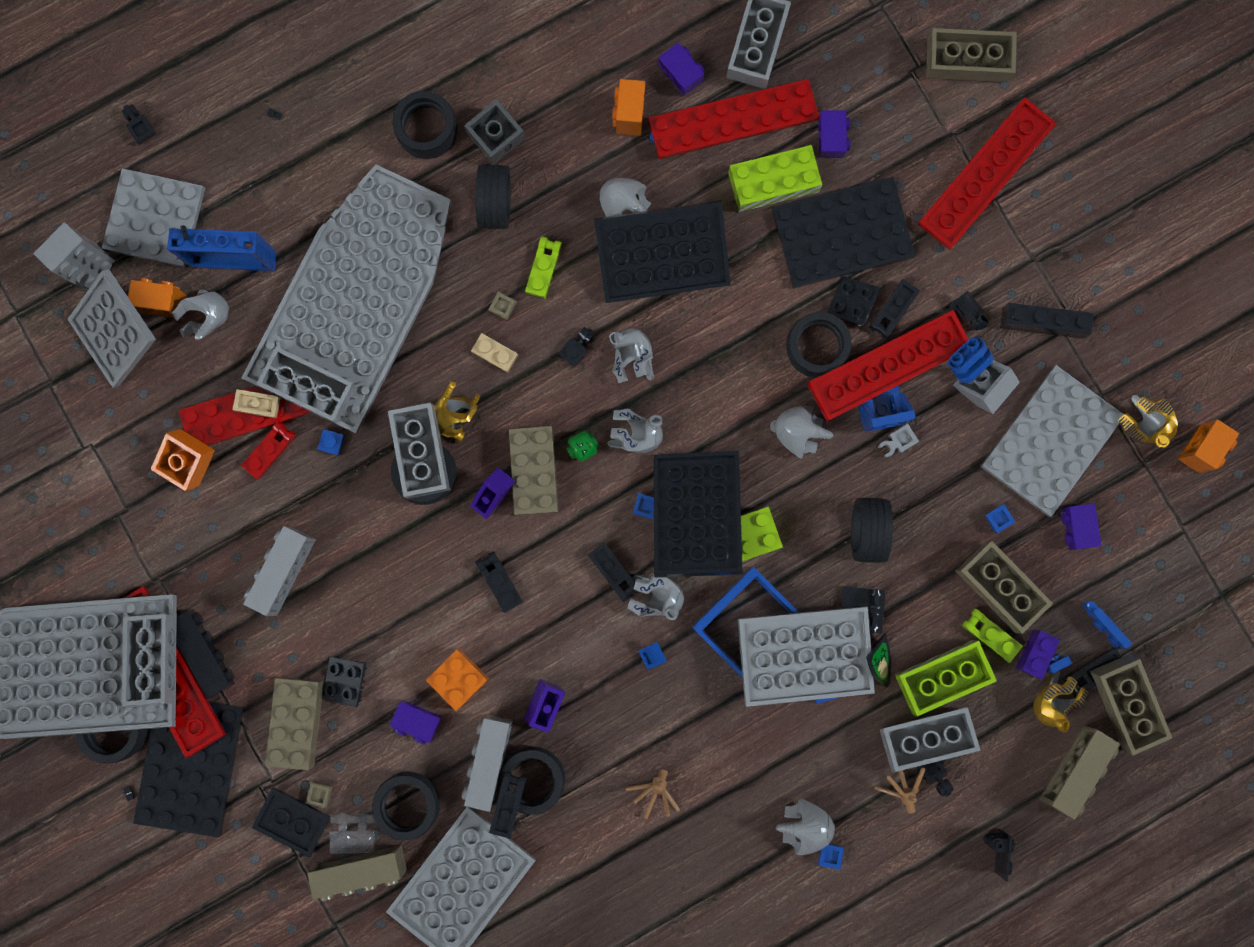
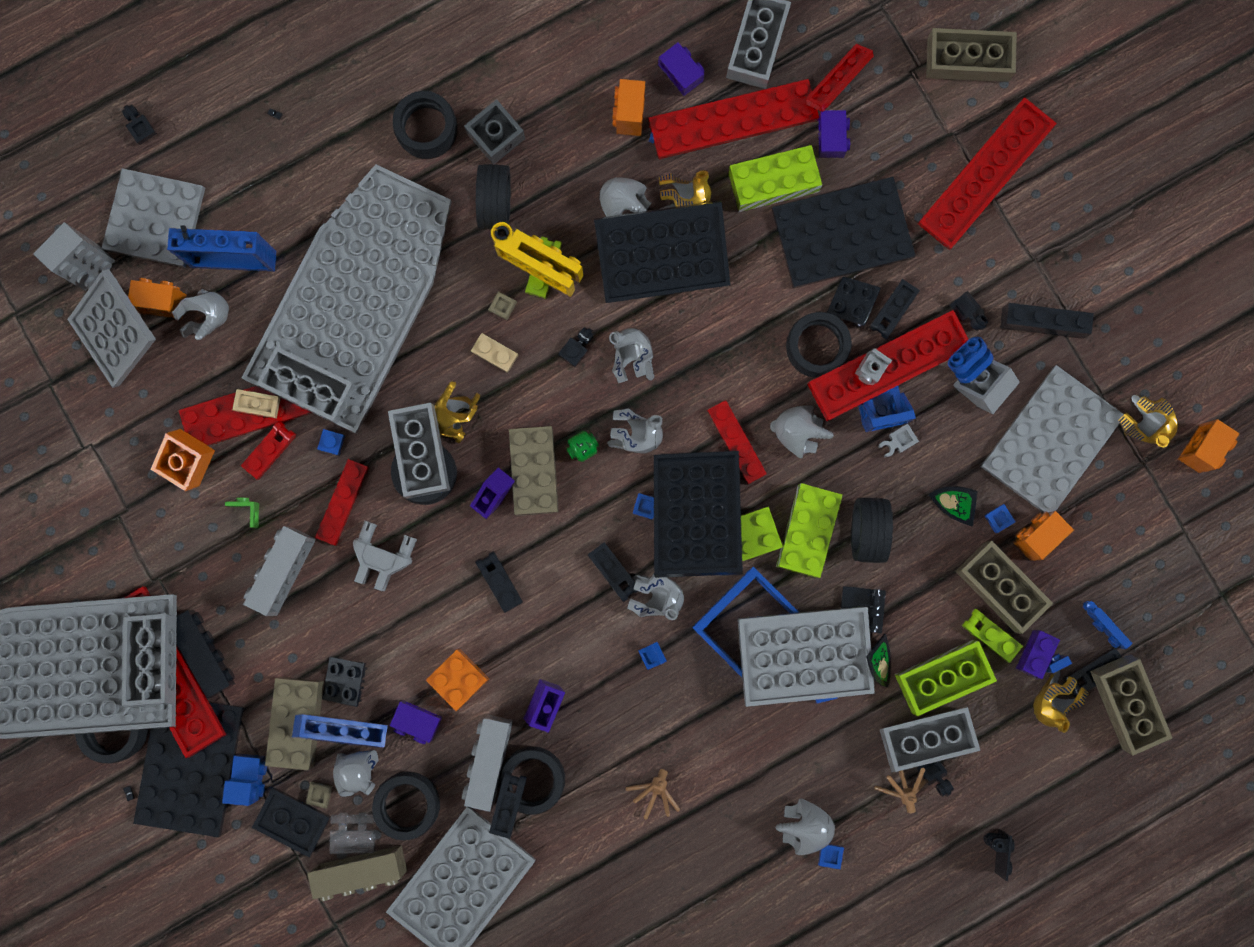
(246, 780): none -> blue brick
(254, 509): none -> bright green bracket
(339, 731): none -> blue brick
(342, 502): none -> red plate
(353, 772): none -> light grey piece
(379, 559): none -> light grey connector
(512, 246): none -> yellow hinge
(690, 192): none -> pearl gold piece
(736, 441): none -> red plate
(809, 530): none -> lime brick
(839, 77): none -> red plate
(875, 359): none -> light grey brick
(956, 502): none -> shield
(1042, 535): none -> orange brick
(1080, 772): dark tan brick -> none
(1081, 527): dark purple brick -> none

